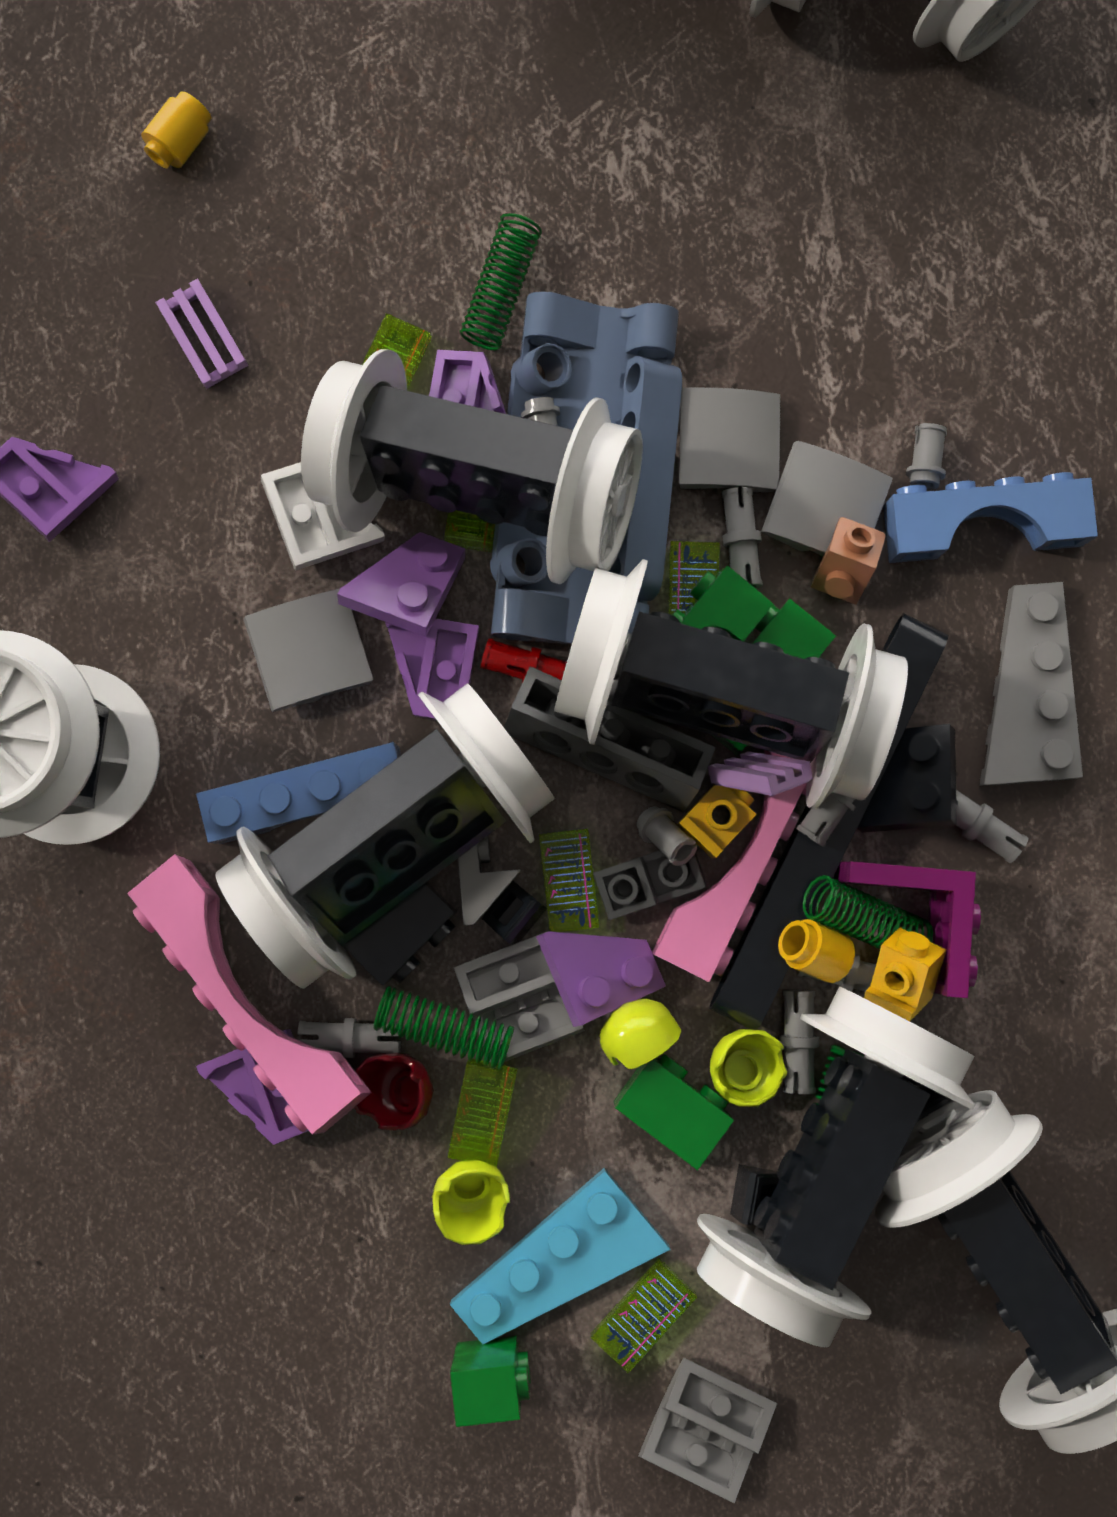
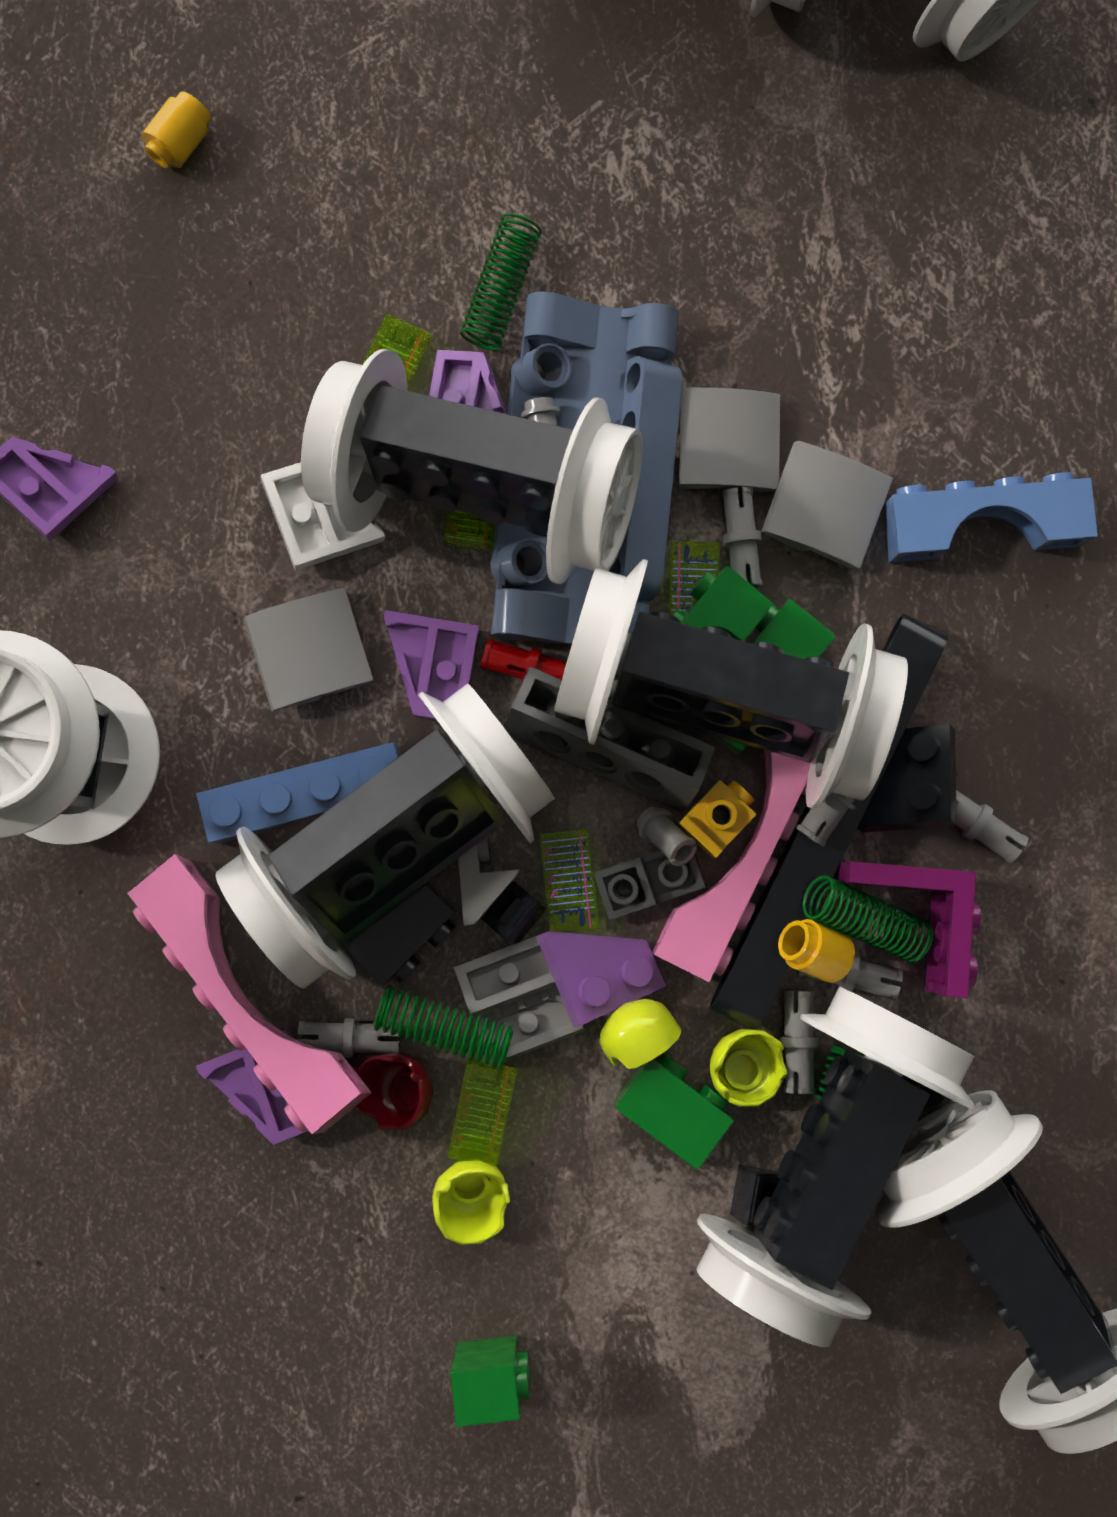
(182, 300): lavender tile -> none
(406, 584): medium lavender wing -> none
(566, 1255): medium azure wing -> none
(643, 1315): clear neon green tile -> none
(707, 1429): light grey slope -> none
(760, 773): lavender tile -> none
(849, 560): nougat bracket -> none
(905, 973): yellow brick -> none
(928, 456): light grey pin -> none
(1034, 704): light grey wing -> none

